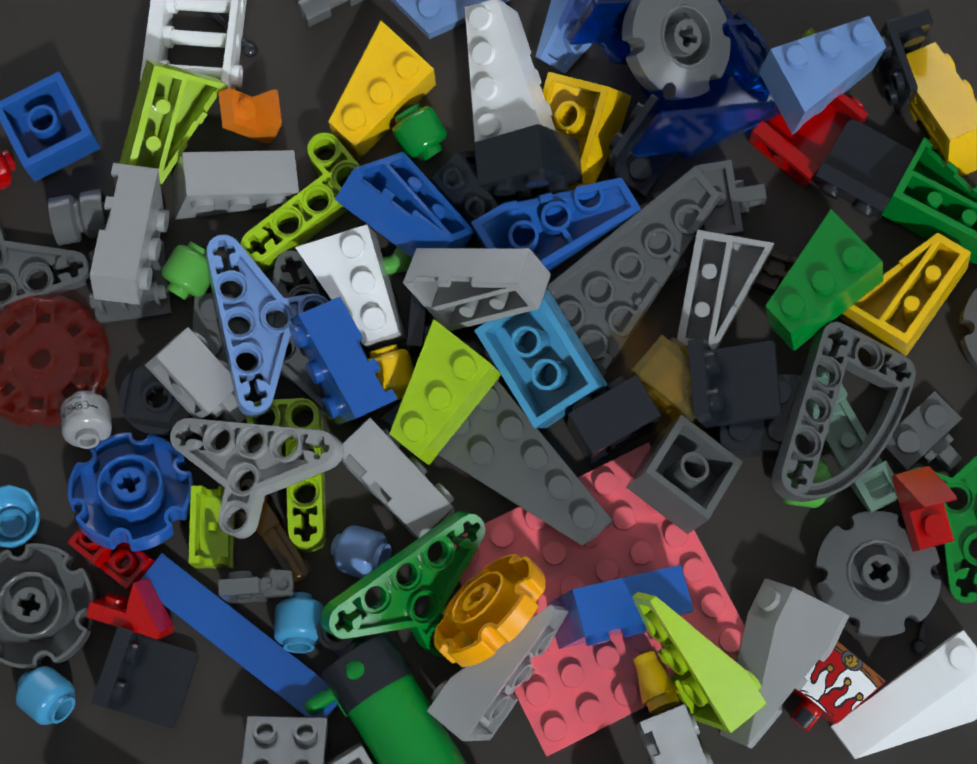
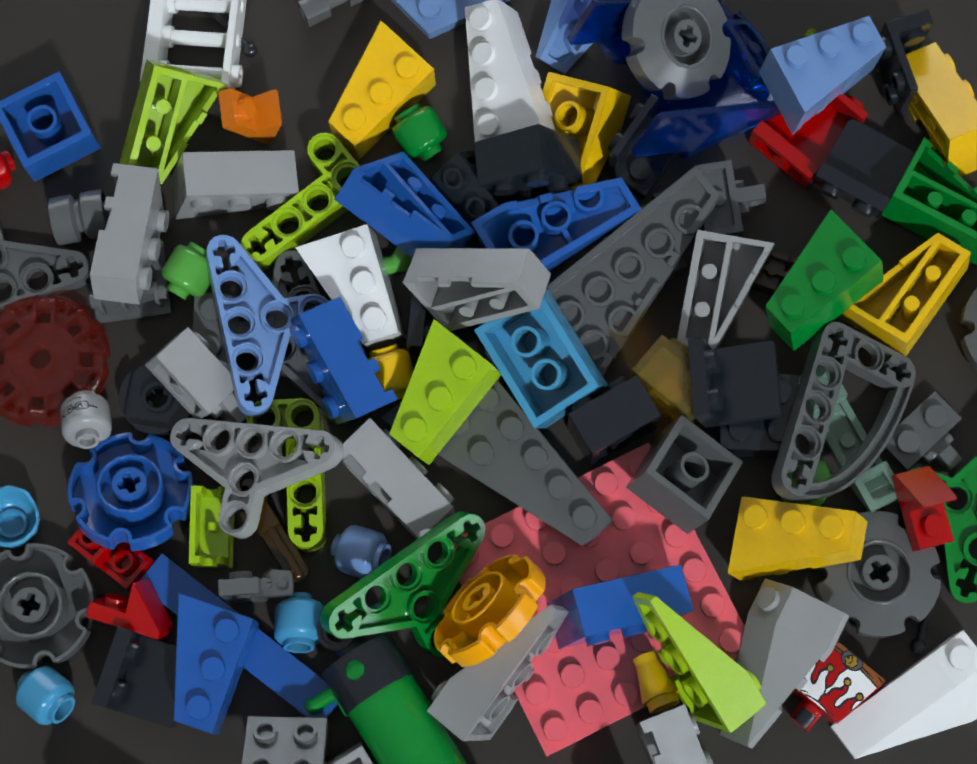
(208, 661): none -> blue wedge
(792, 536): none -> yellow wedge

